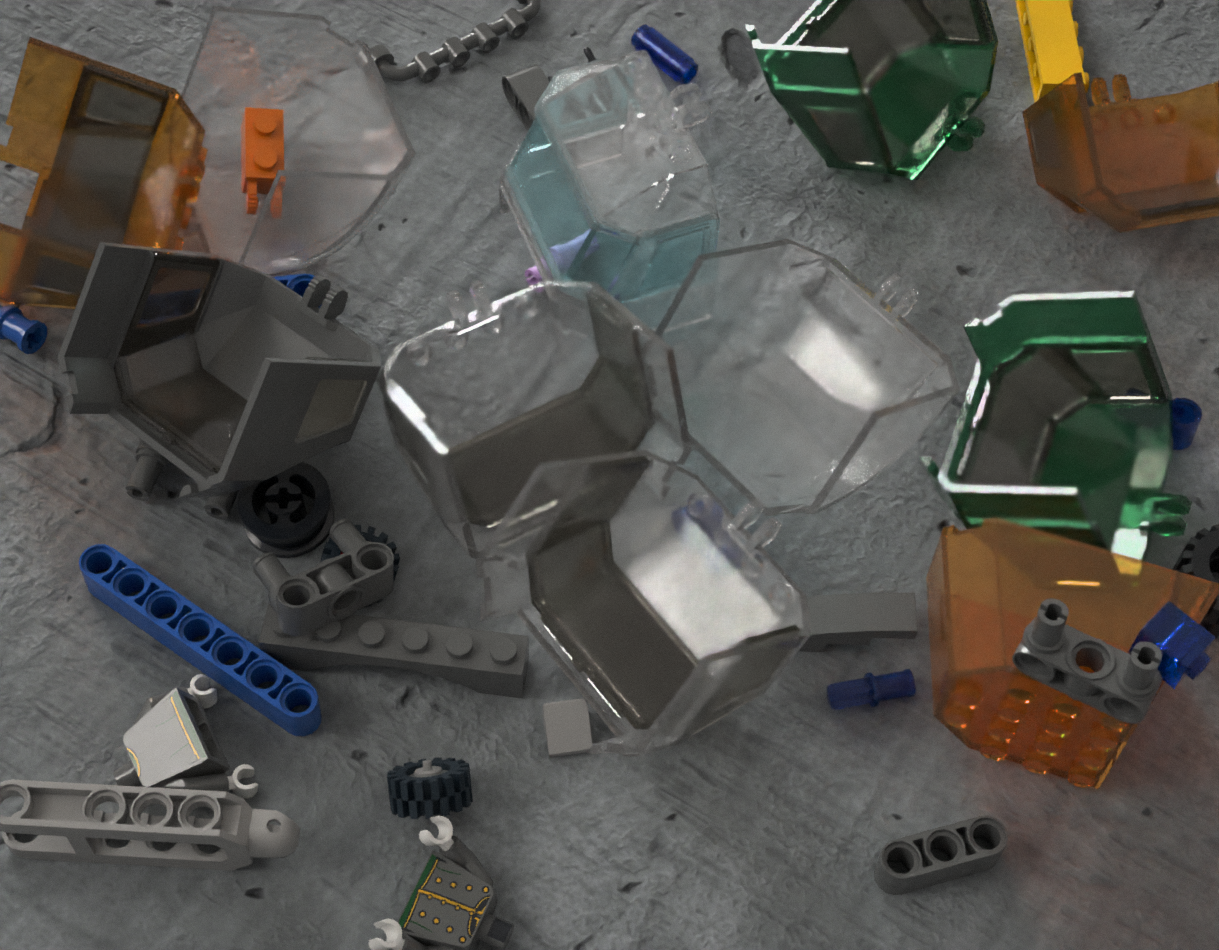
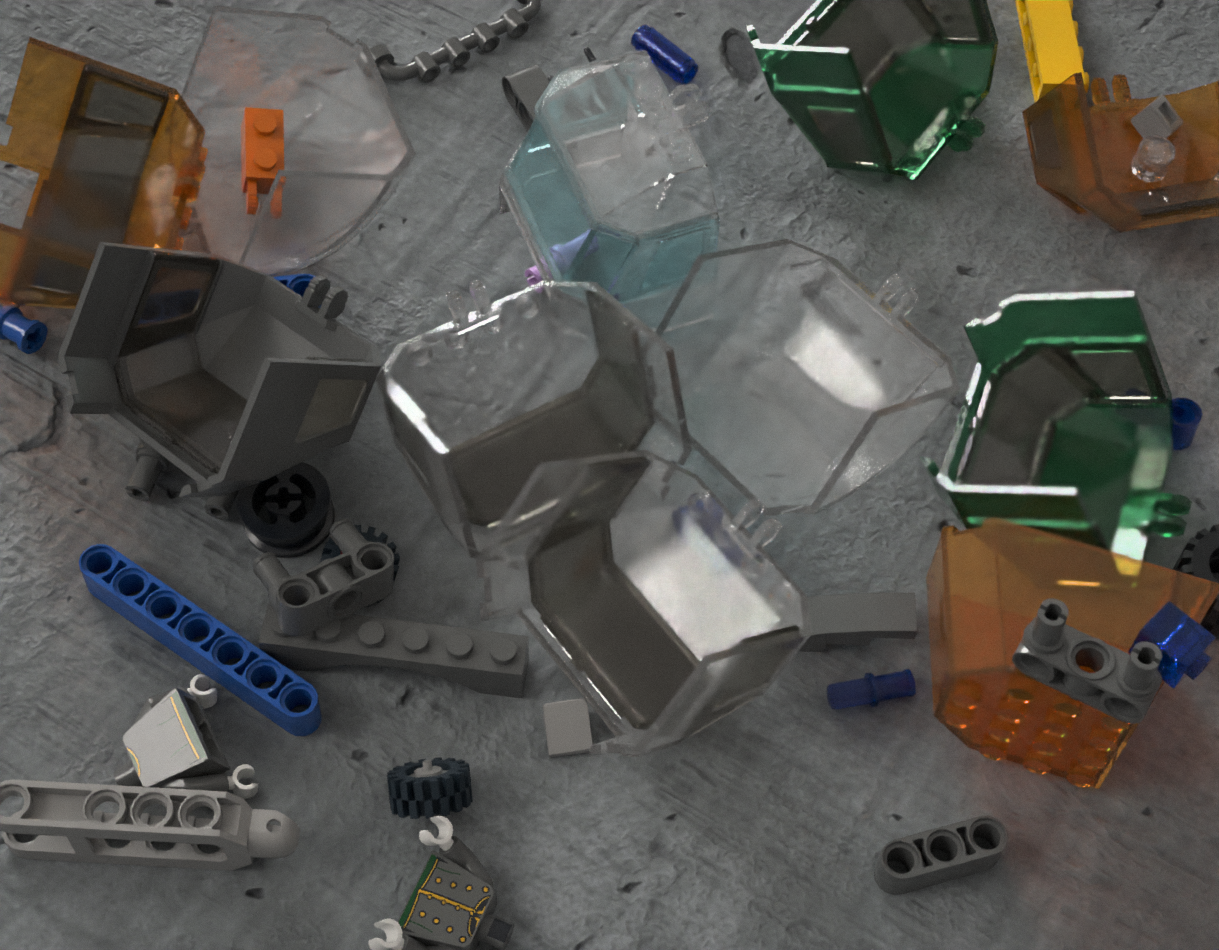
(1153, 158): none -> clear wheel
(1157, 119): none -> light grey slope

